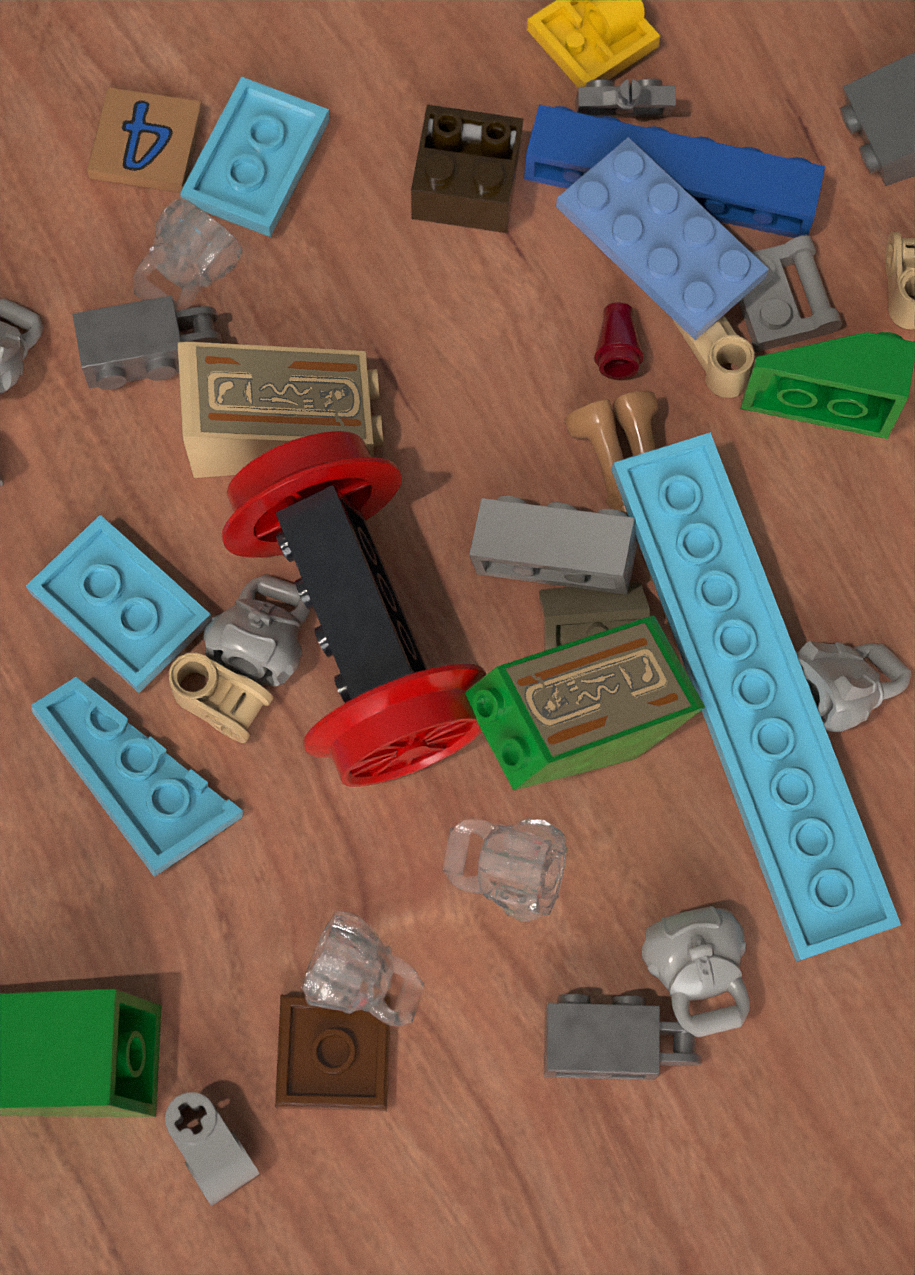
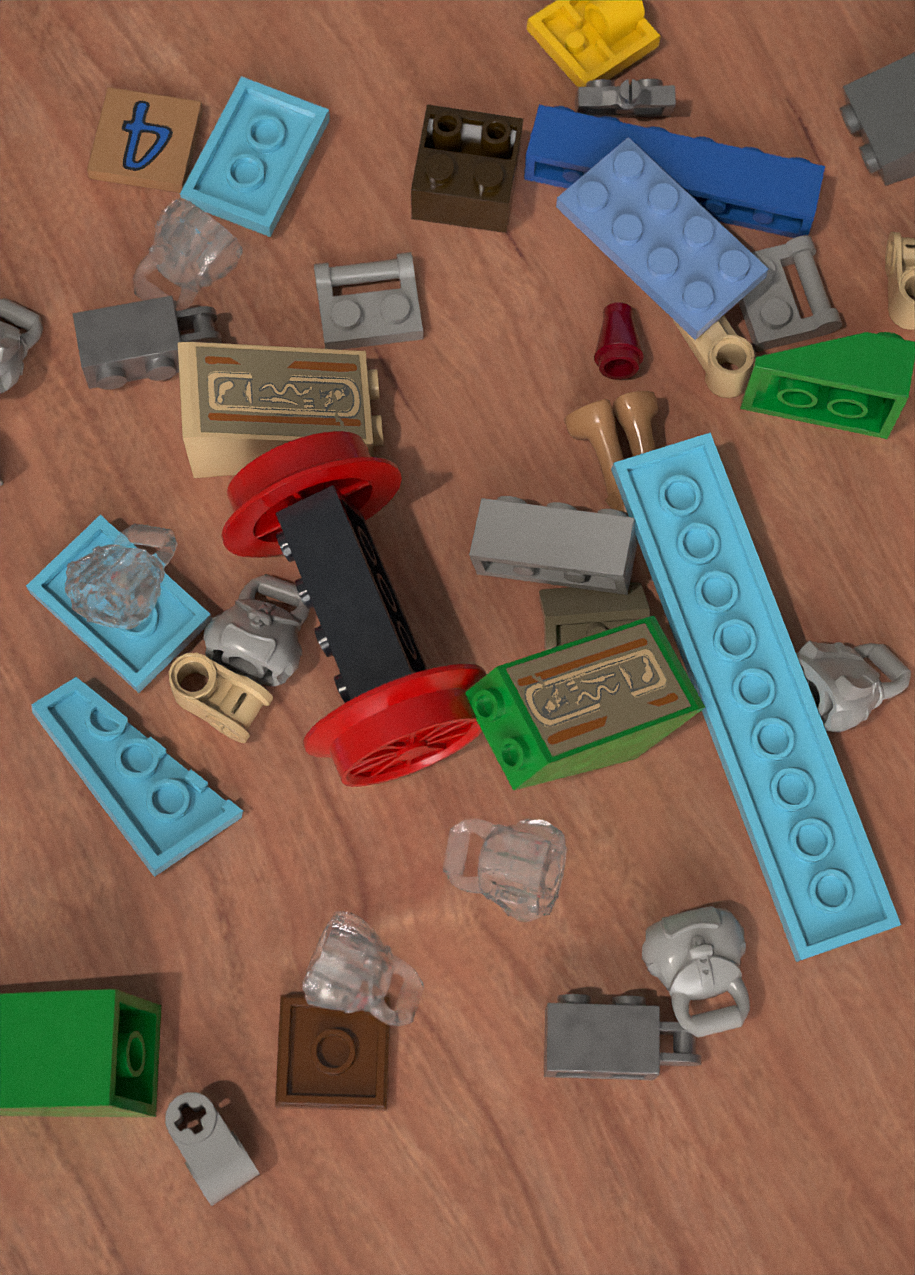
(120, 583): none -> clear piece
(369, 316): none -> light grey plate

